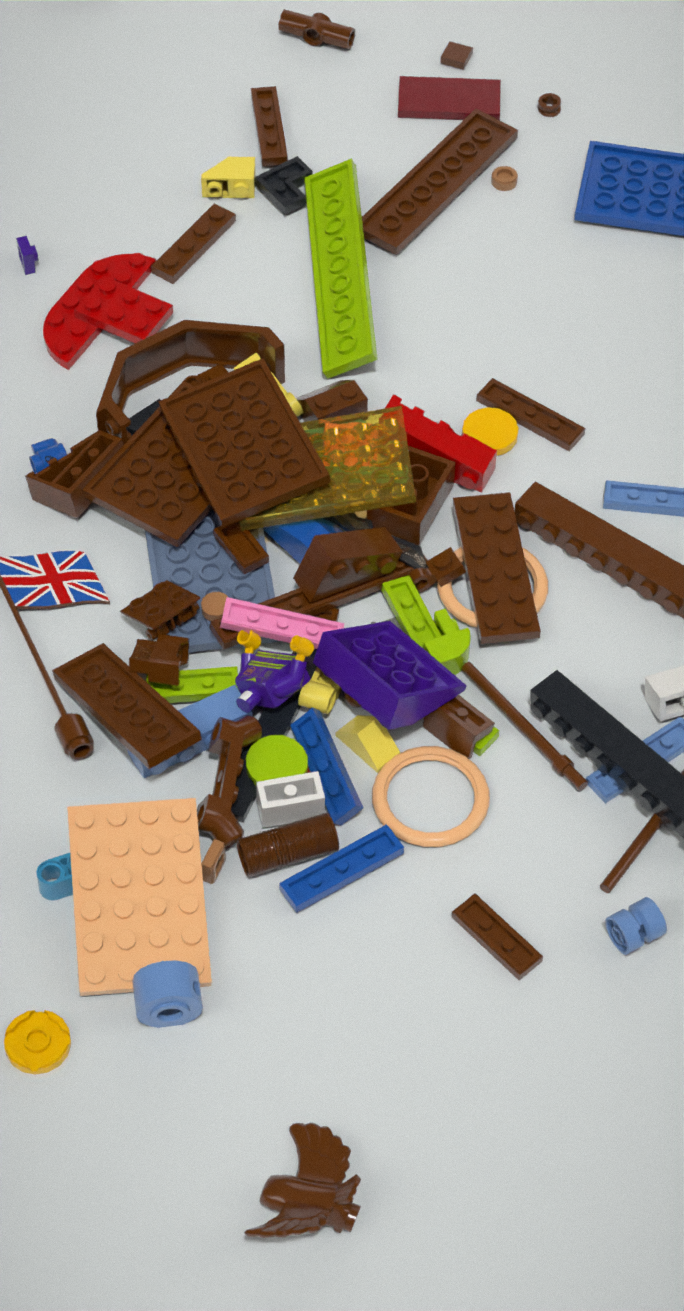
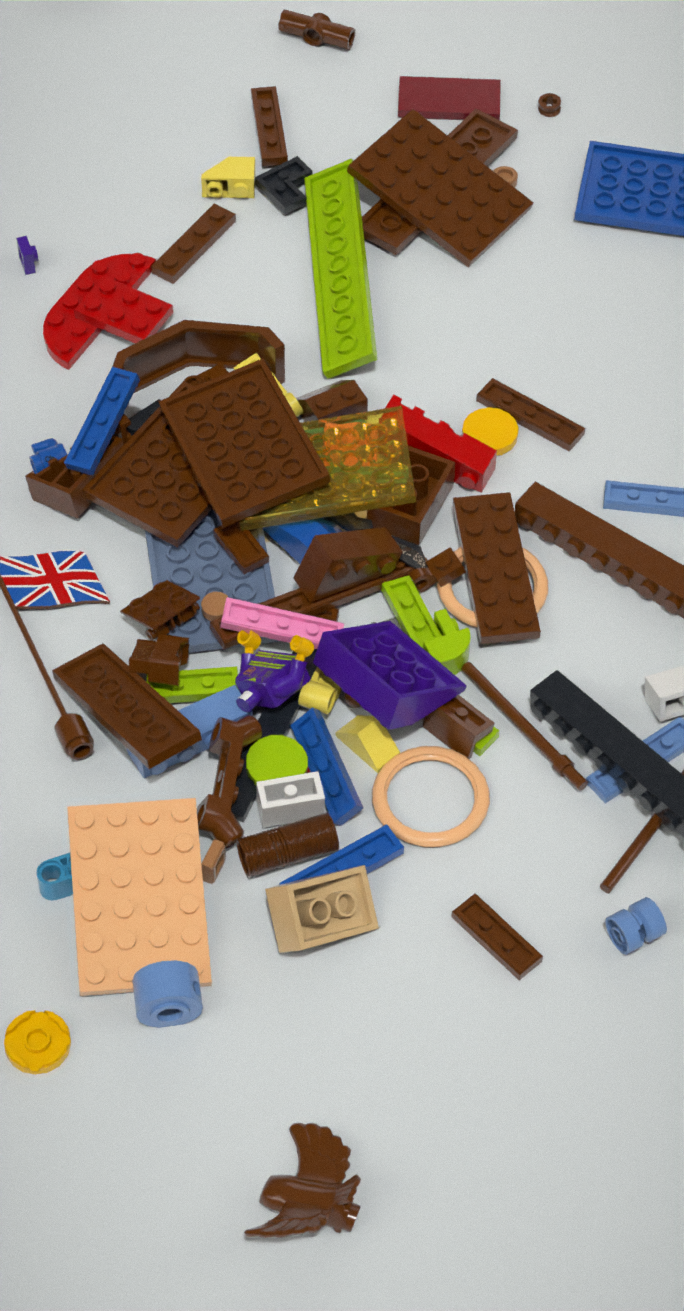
(102, 421): none -> blue plate
(321, 909): none -> tan slope
(440, 187): none -> reddish brown plate
(456, 55): reddish brown tile -> none

